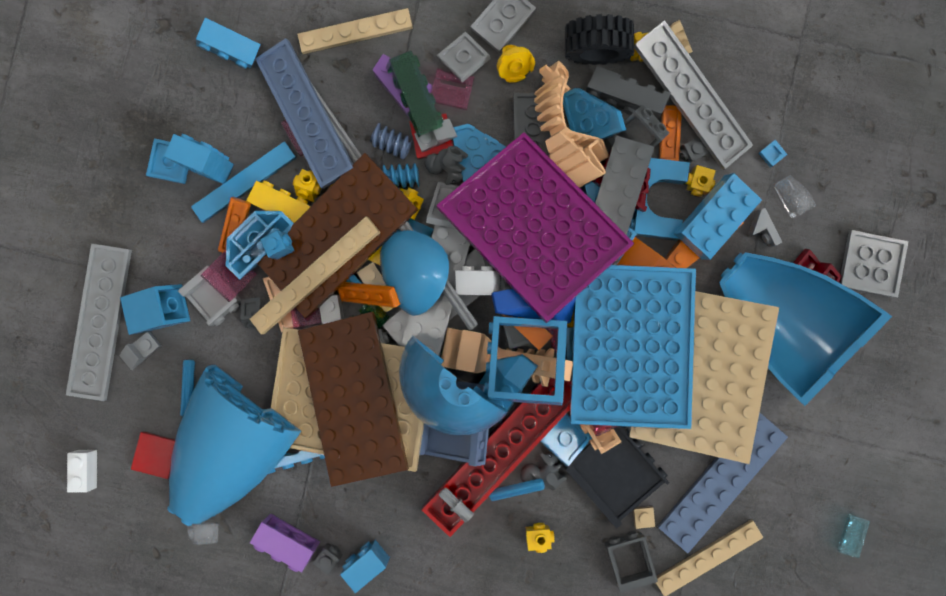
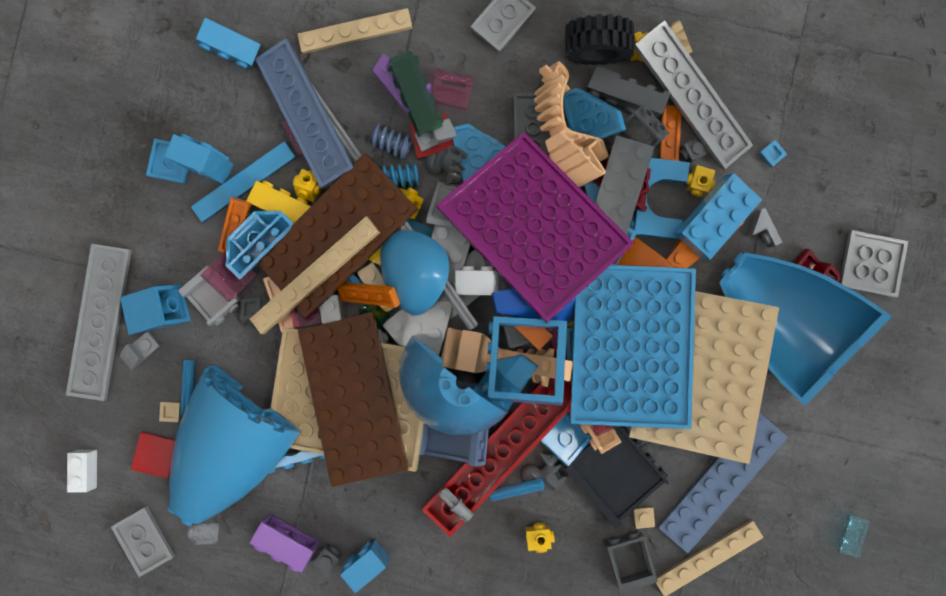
(142, 541): none -> light grey plate
(170, 411): none -> tan plate
(277, 245): dark azure brick -> none
(463, 56): light grey plate -> none
(515, 63): yellow tile -> none
(794, 196): clear slope -> none

